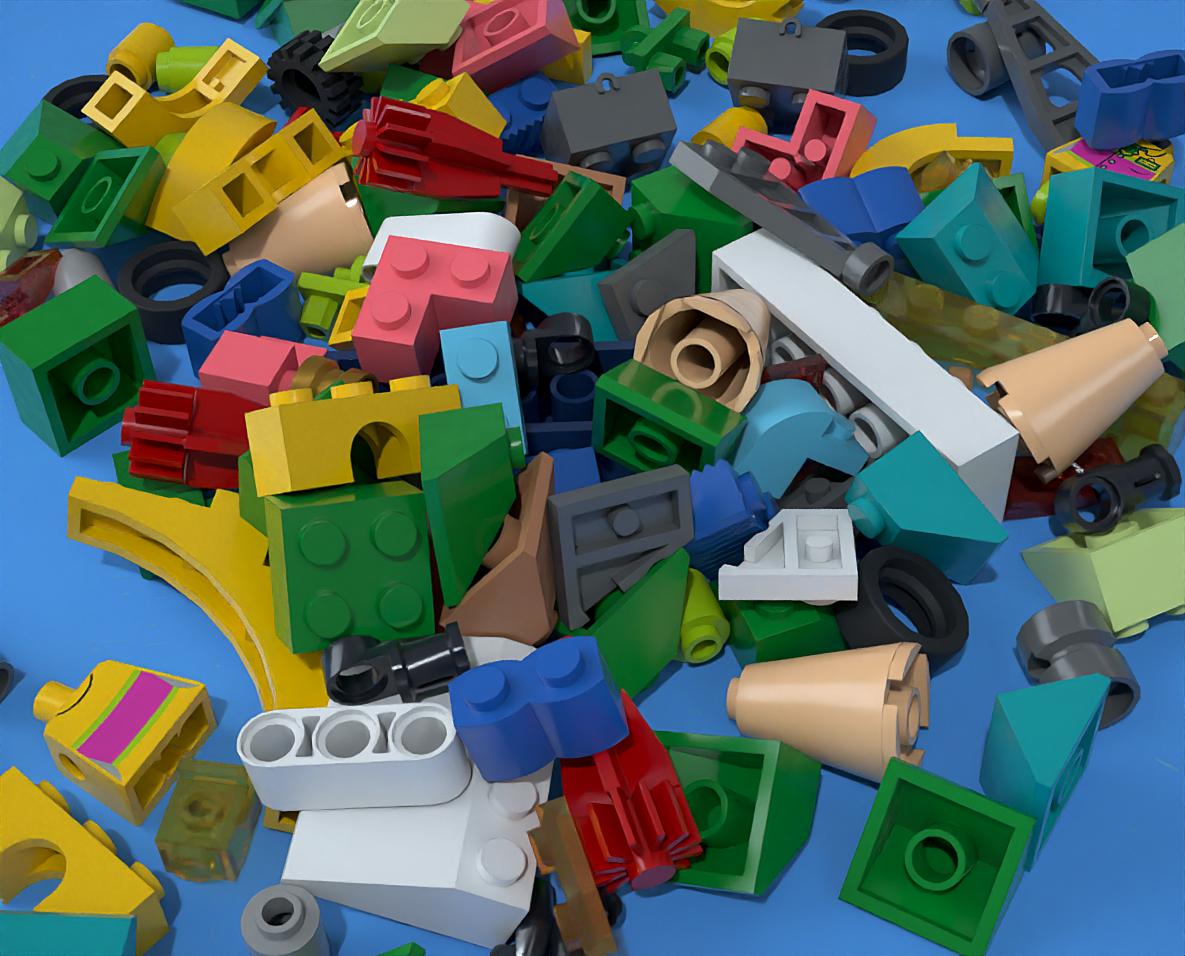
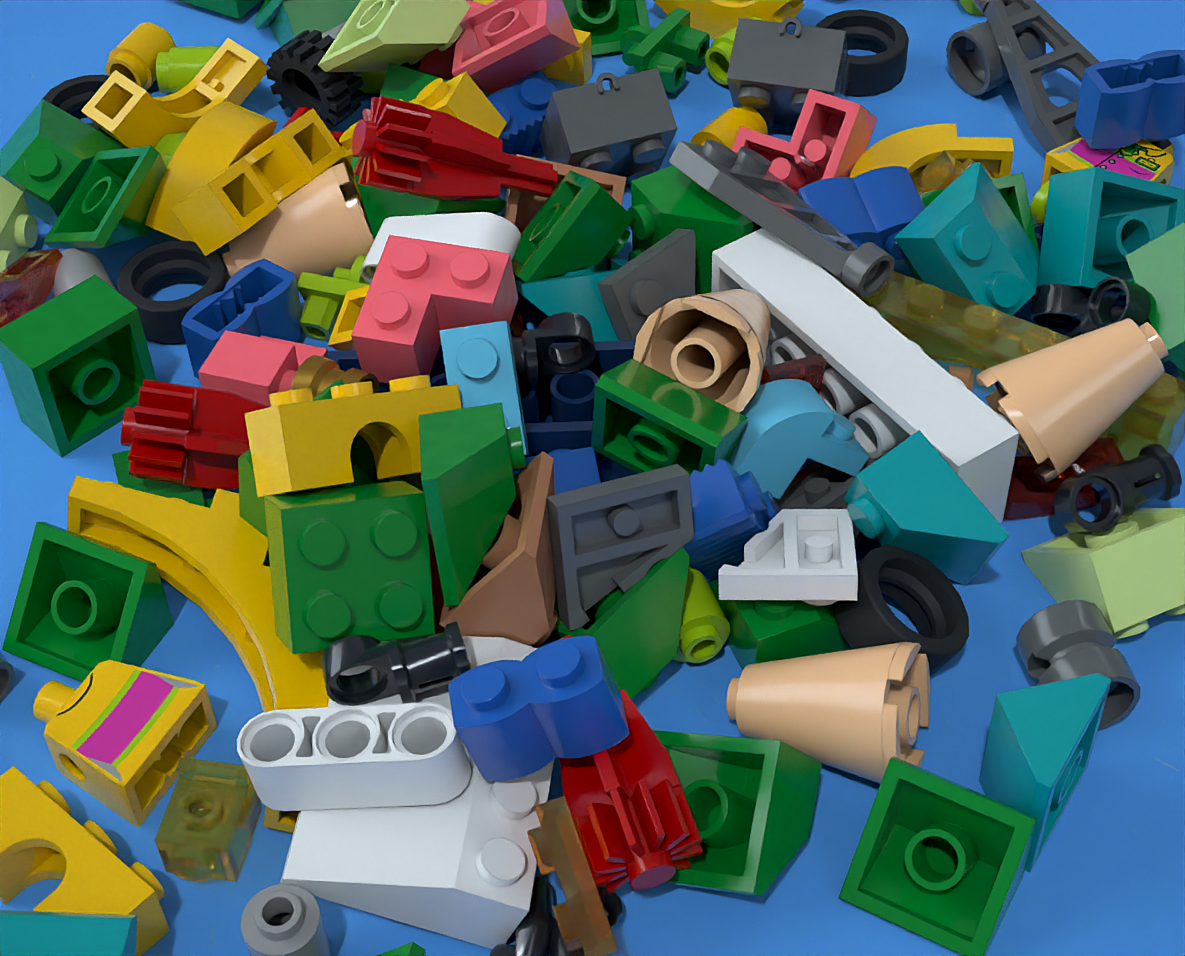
(85, 605): none -> green slope

